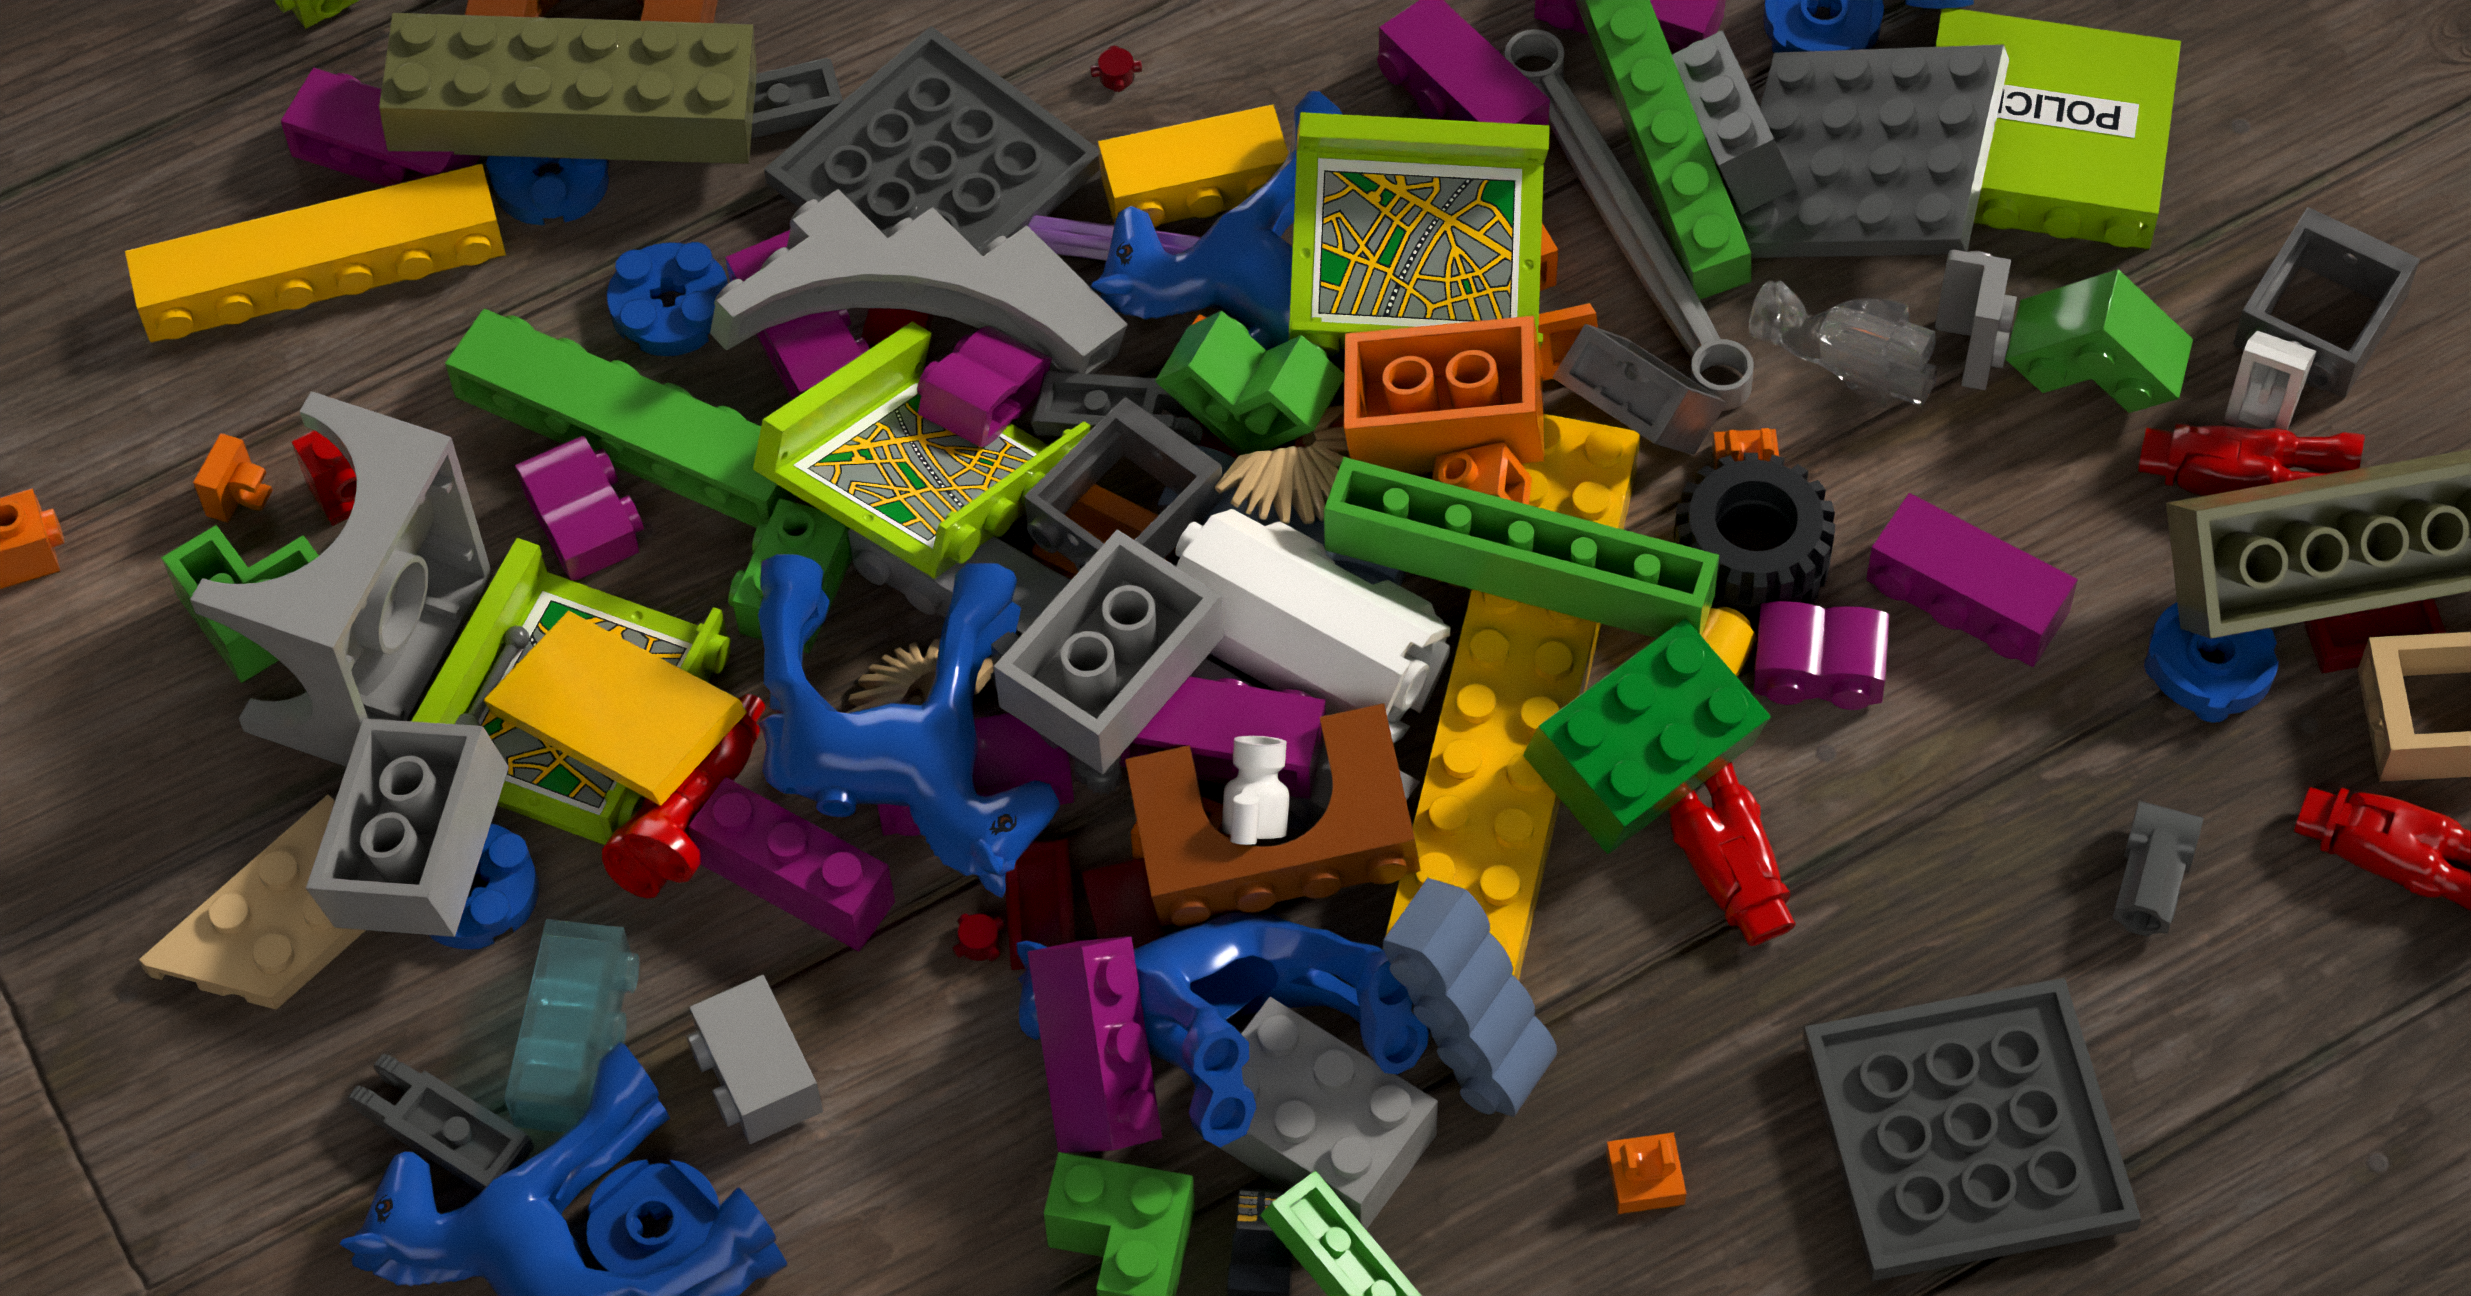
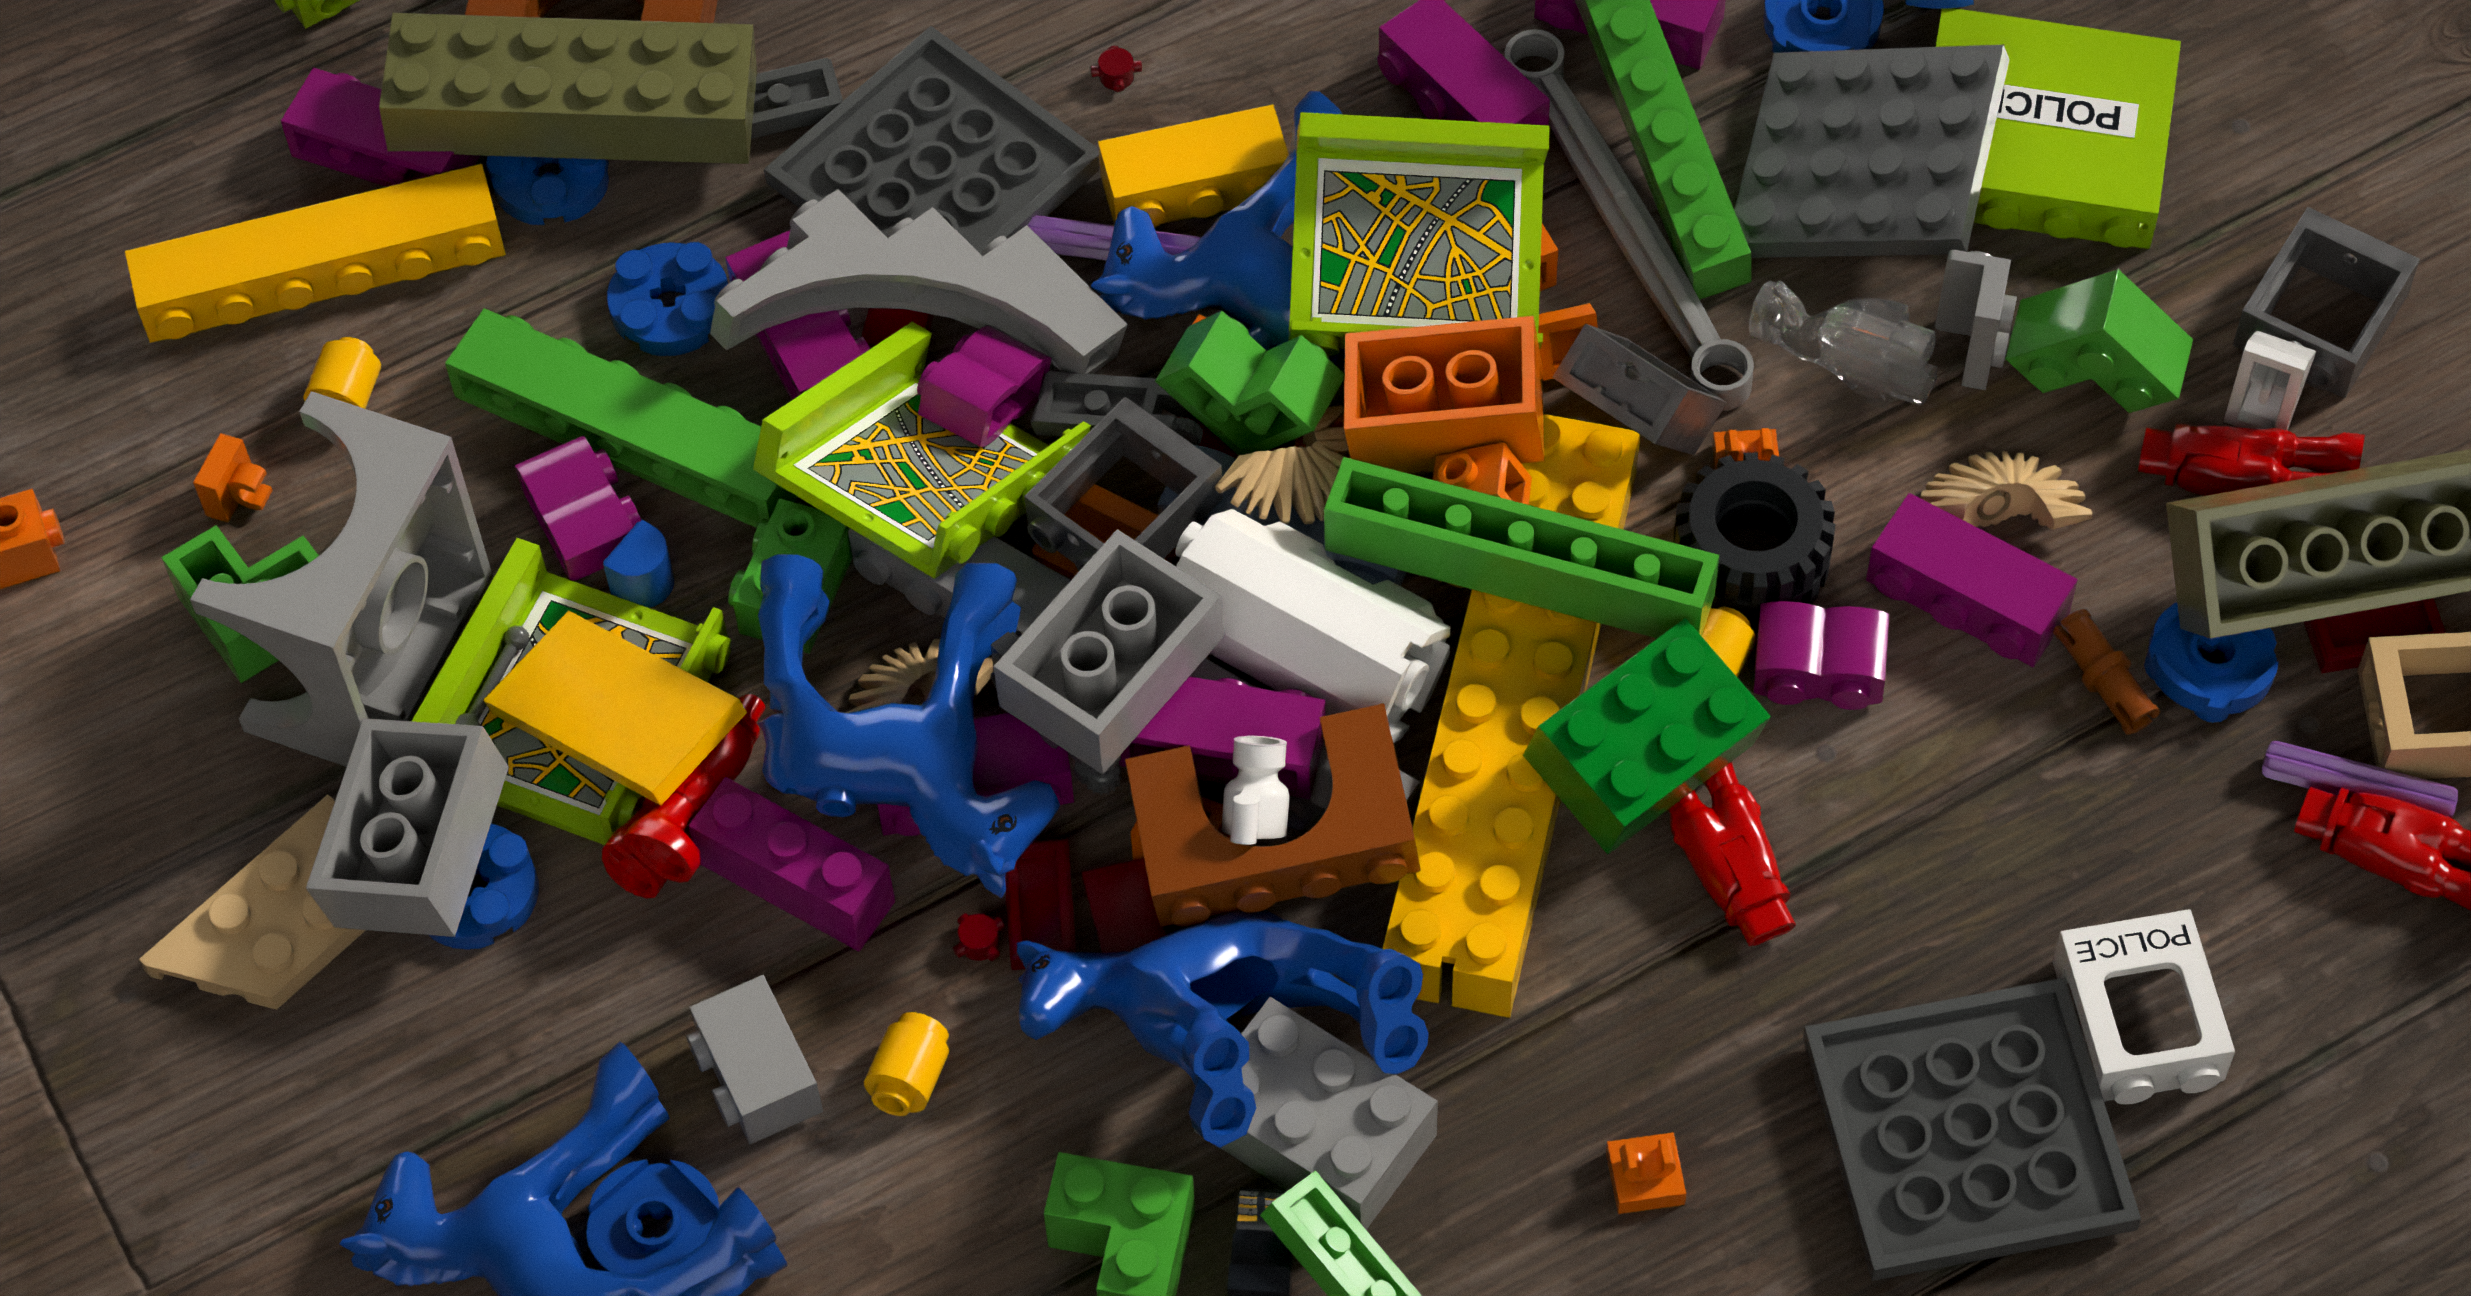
(327, 475): red brick -> none
(345, 371): none -> yellow brick
(443, 1124): dark grey hinge -> none
(569, 1022): clear light blue brick -> none
(640, 567): none -> blue brick
(907, 1064): none -> yellow brick
(1094, 1045): magenta brick -> none
(1469, 998): sand blue brick -> none
(1733, 123): dark grey arch -> none
(2003, 489): none -> tan hair
(2106, 671): none -> dark orange pin
(2135, 946): none -> white window
(2158, 856): dark grey piece -> none
(2330, 773): none -> medium lavender axle

